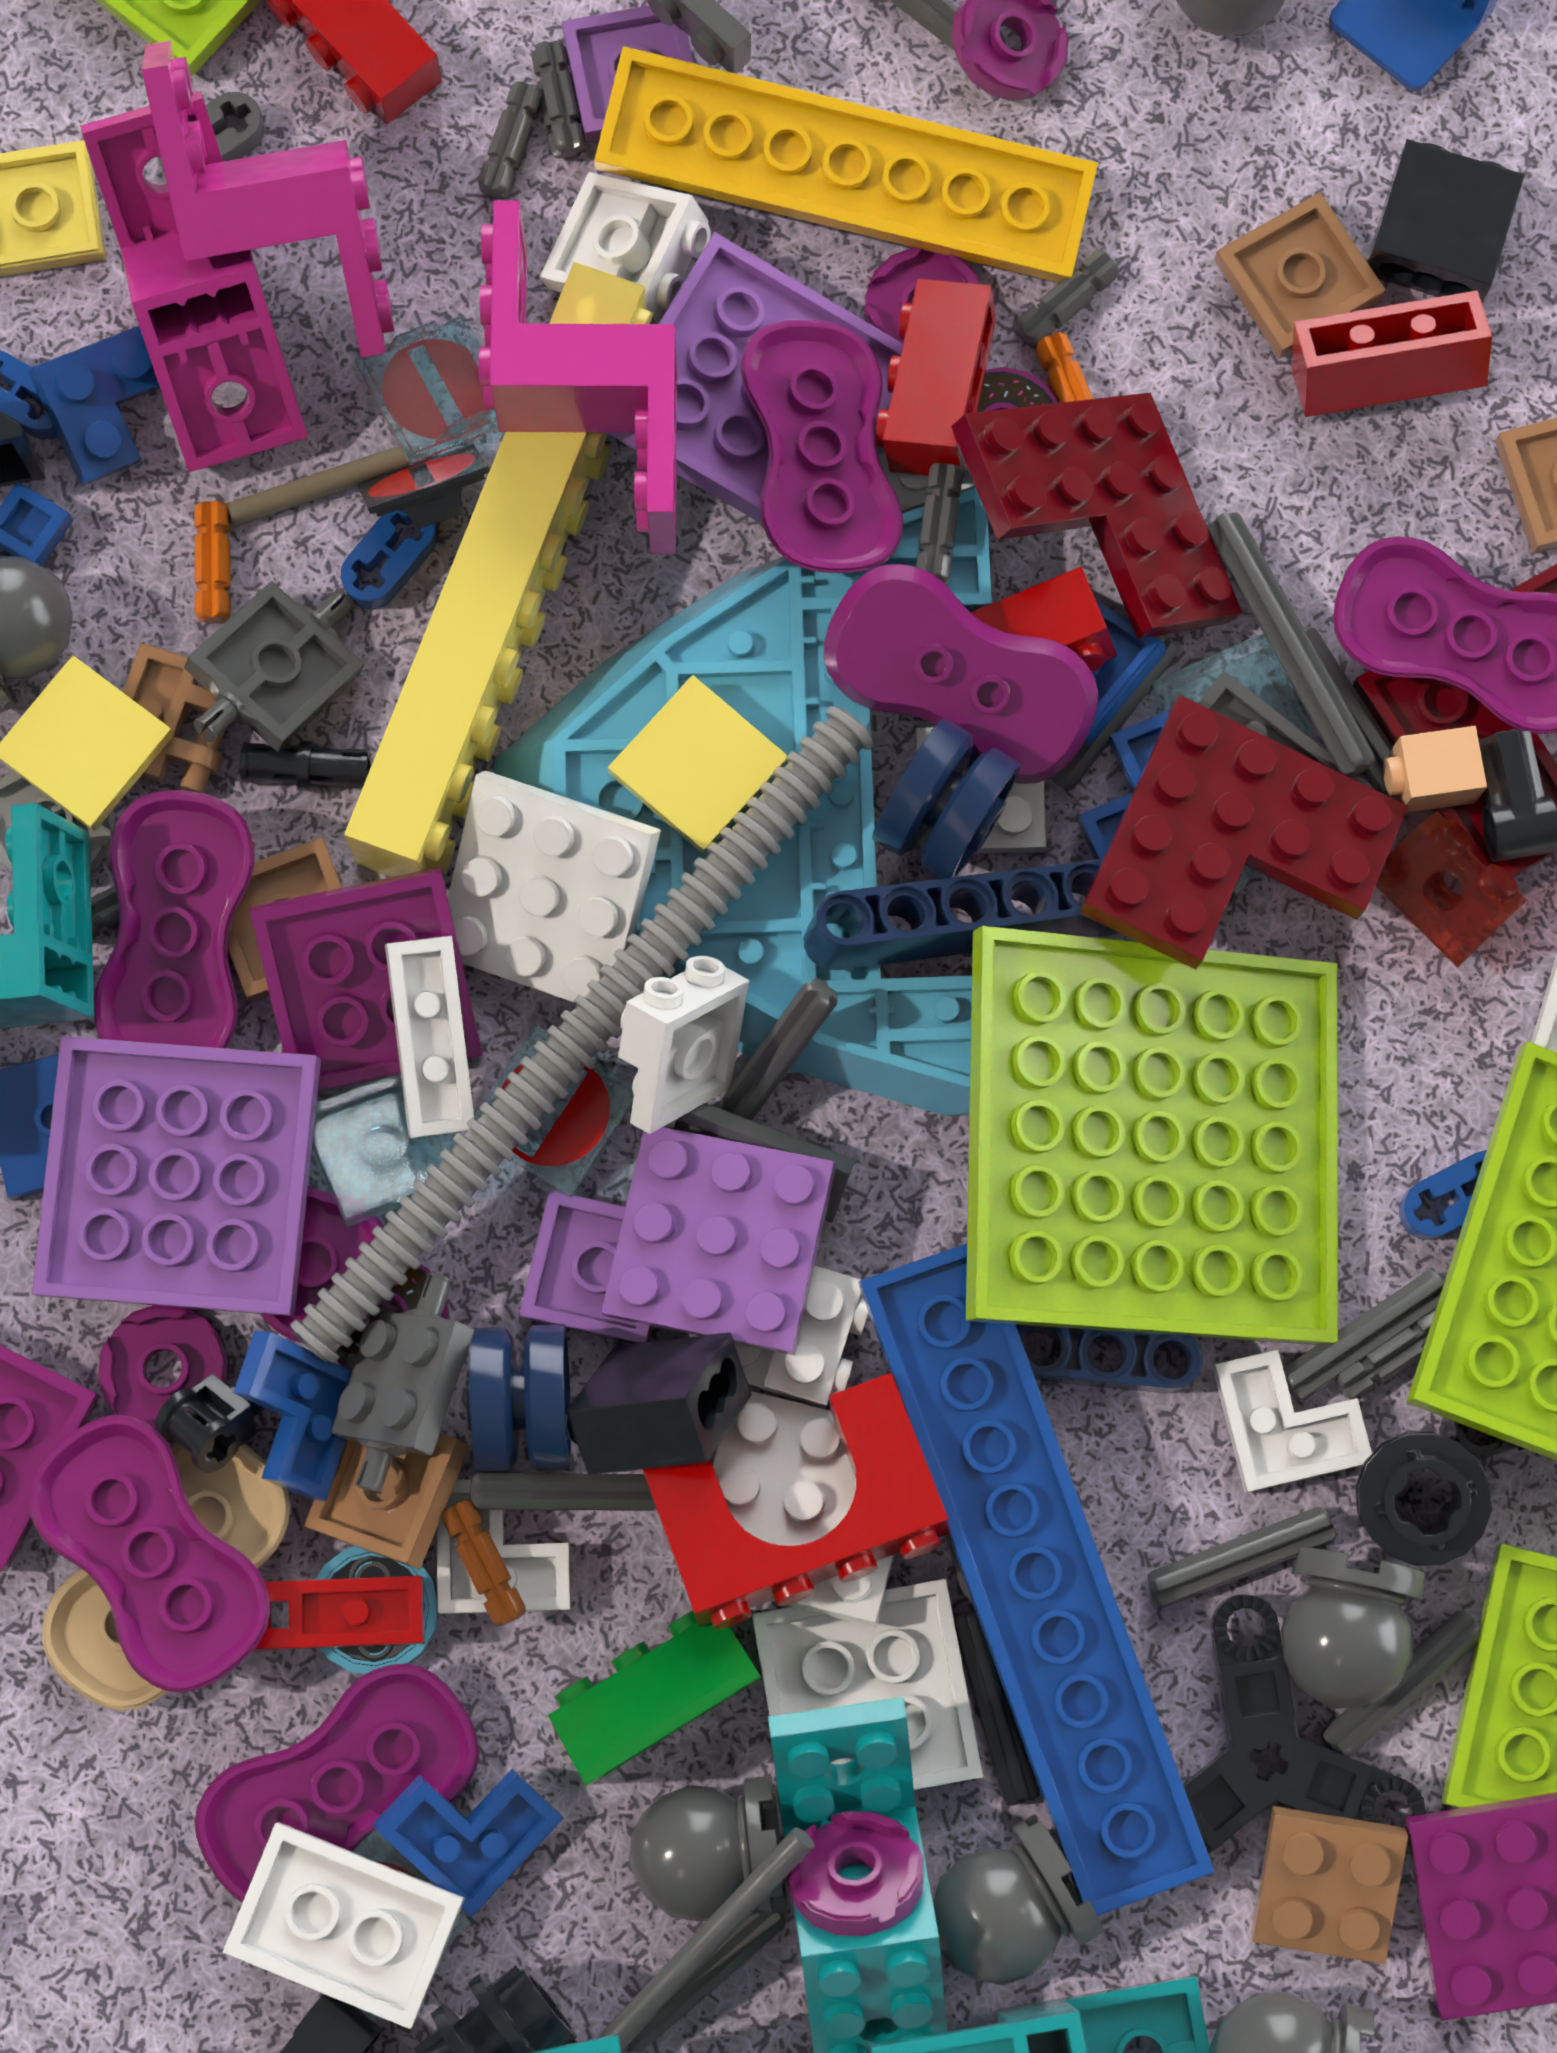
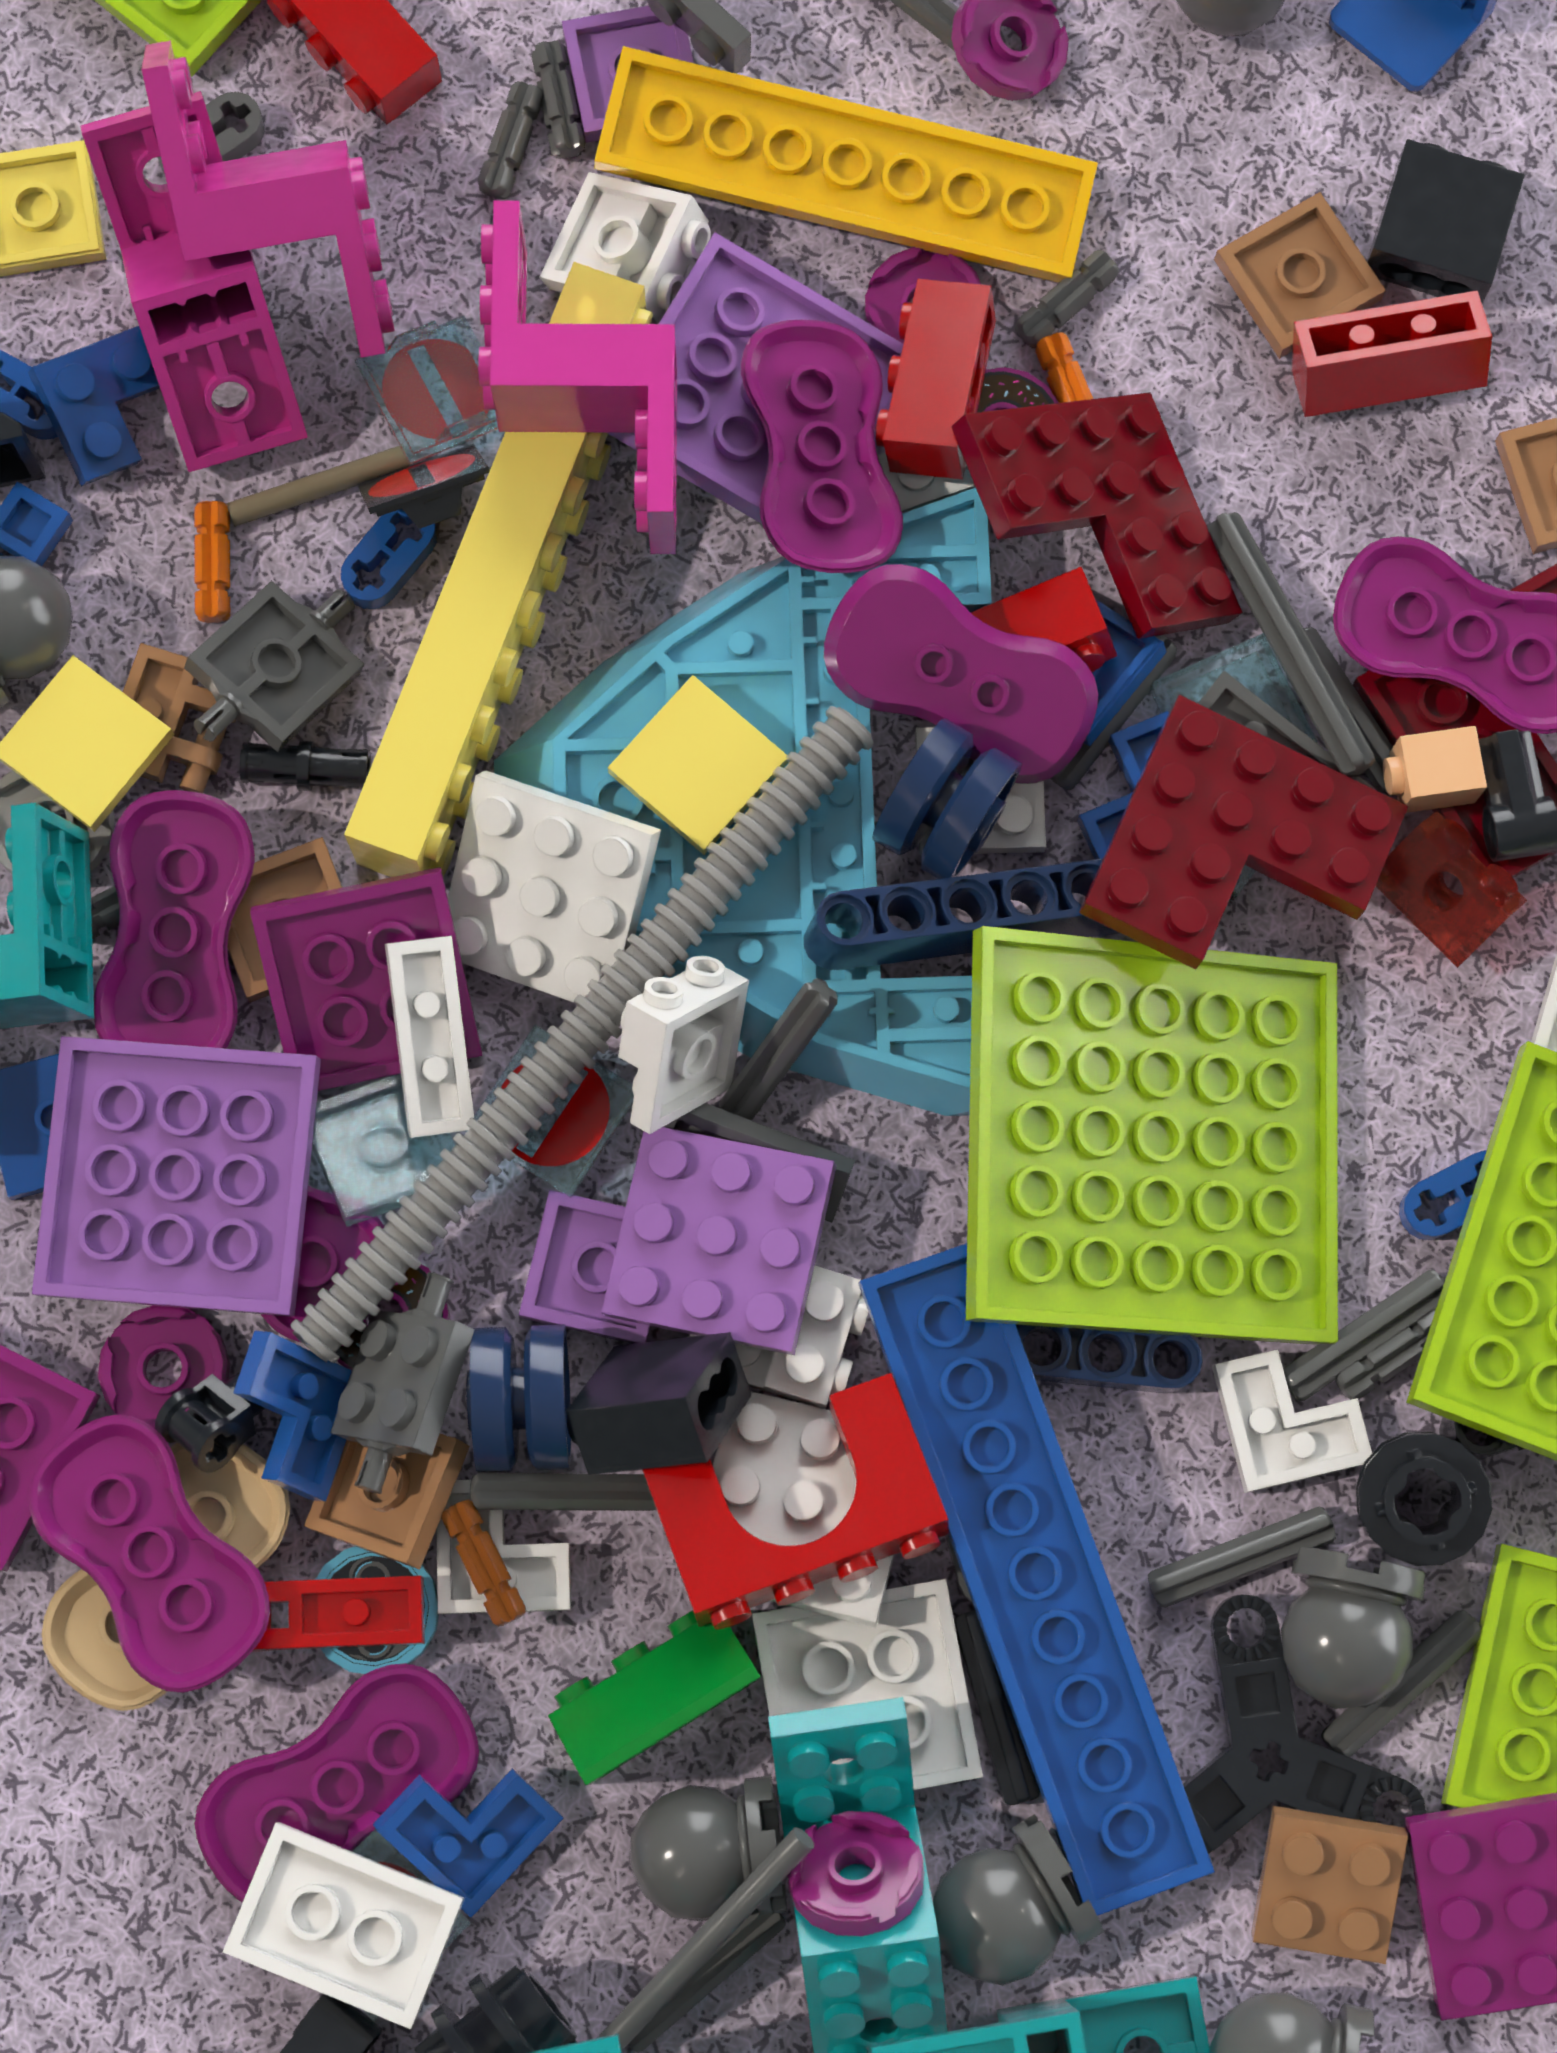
(940, 520): dark grey axle -> none

